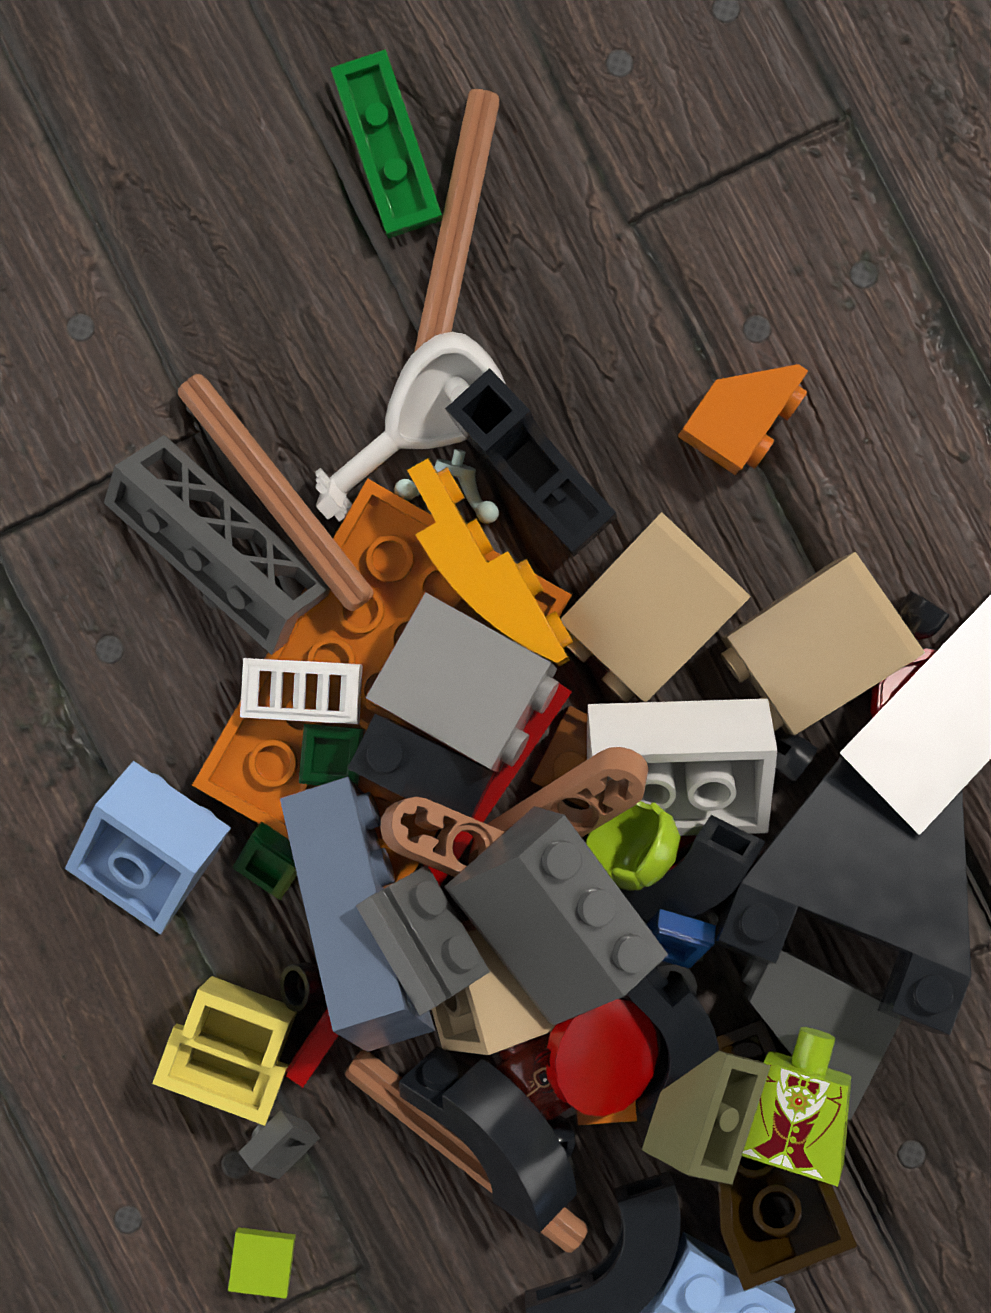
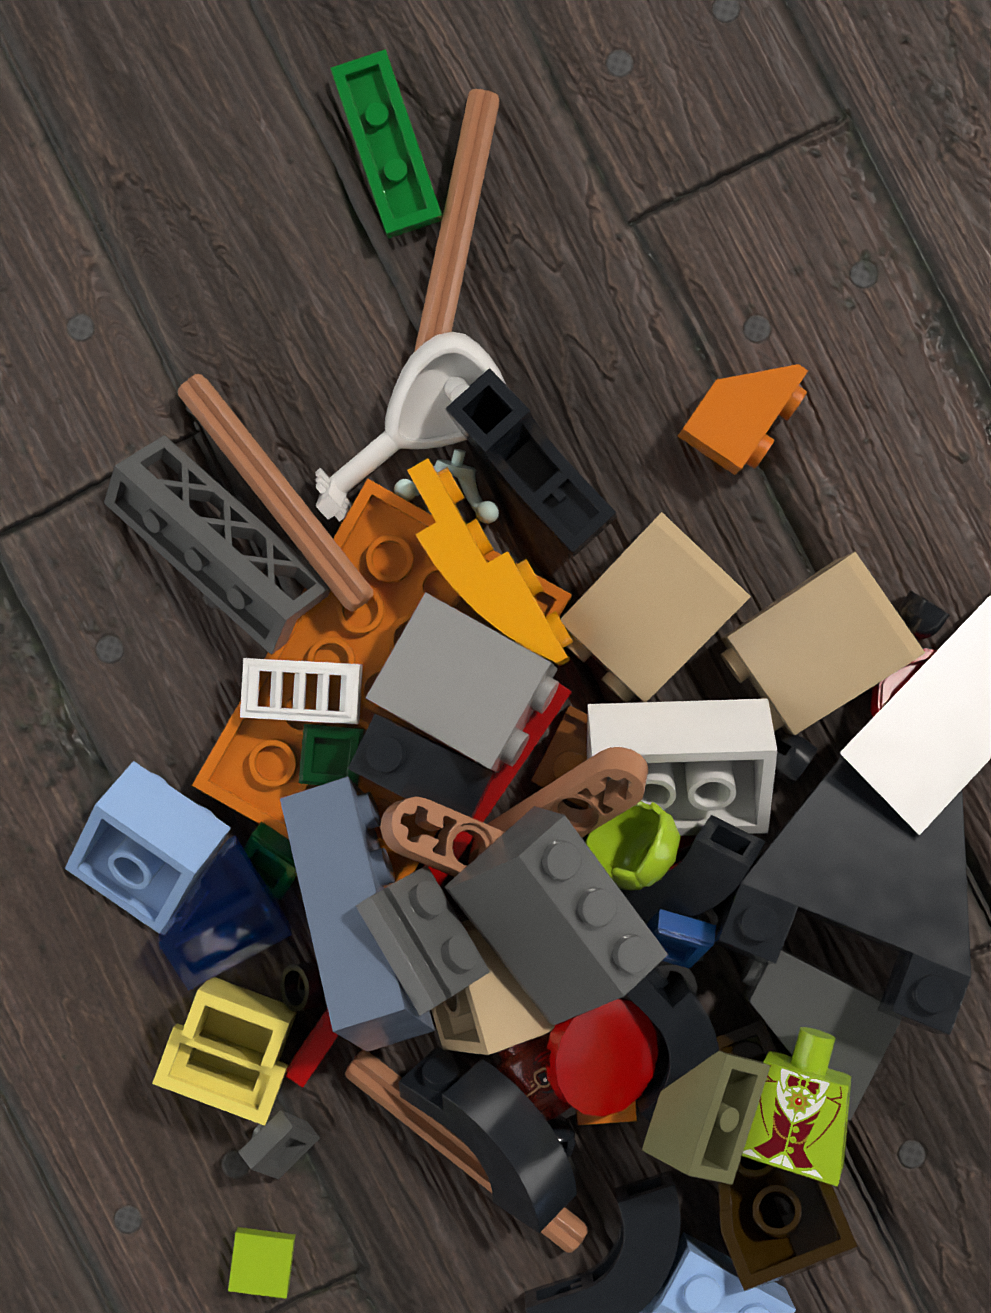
(222, 919): none -> clear blue wing

